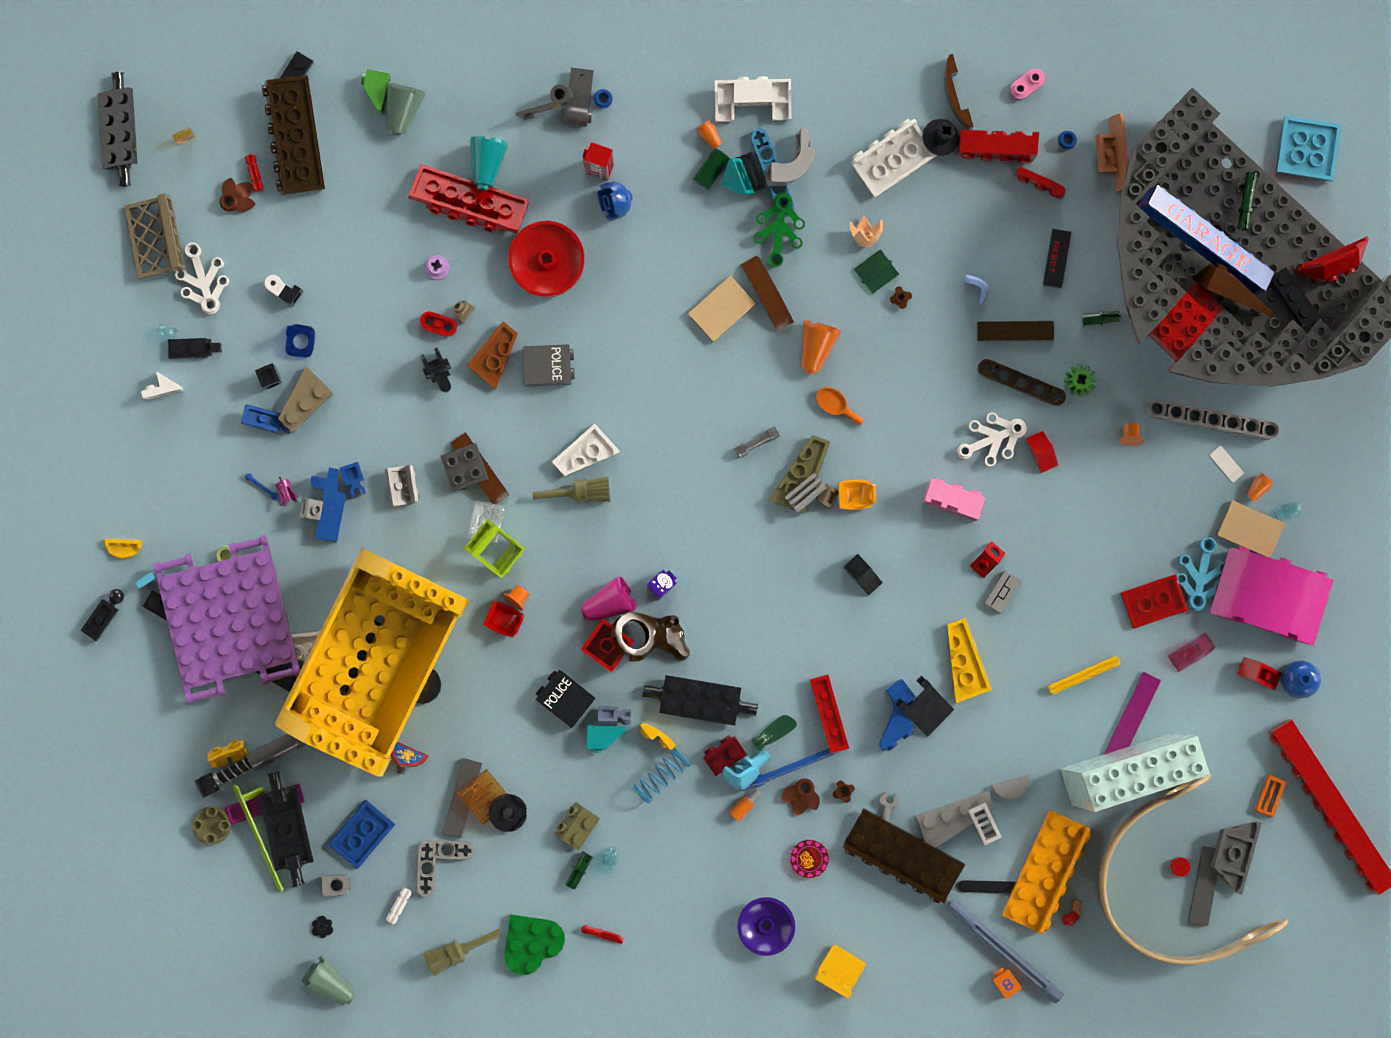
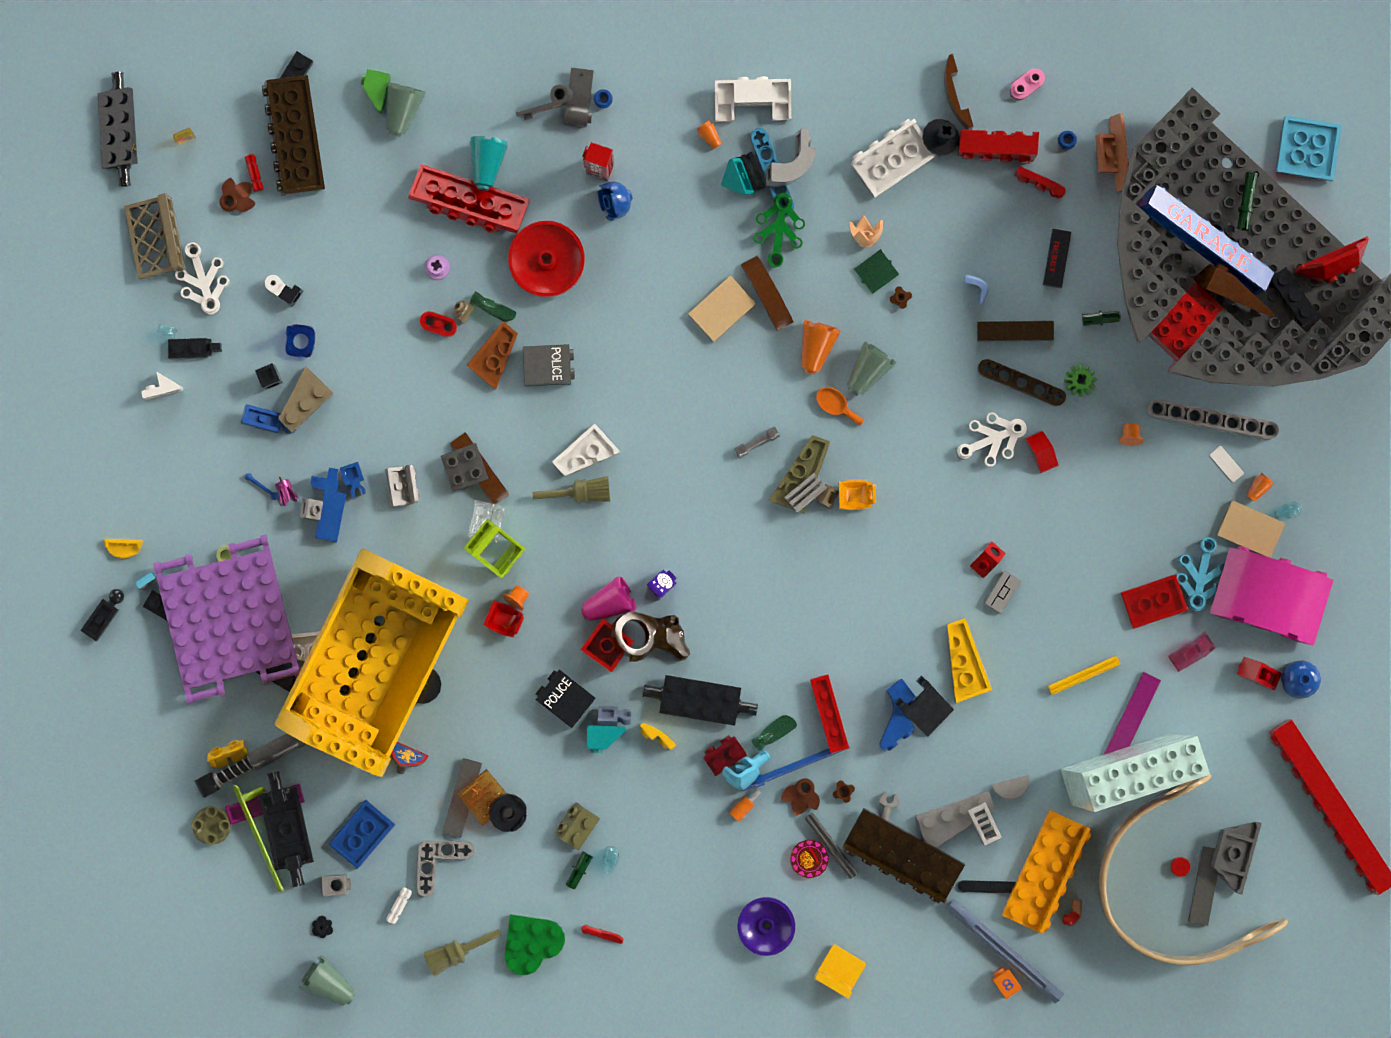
(438, 371): black hinge -> none
(492, 307): none -> clear green piece
(642, 794): dark azure piece -> none
(711, 168): dark green brick -> none
(830, 844): none -> dark grey axle
(862, 574): black slope -> none
(868, 369): none -> sand green cone
(953, 499): bright pink wedge -> none
(1277, 798): orange tile -> none

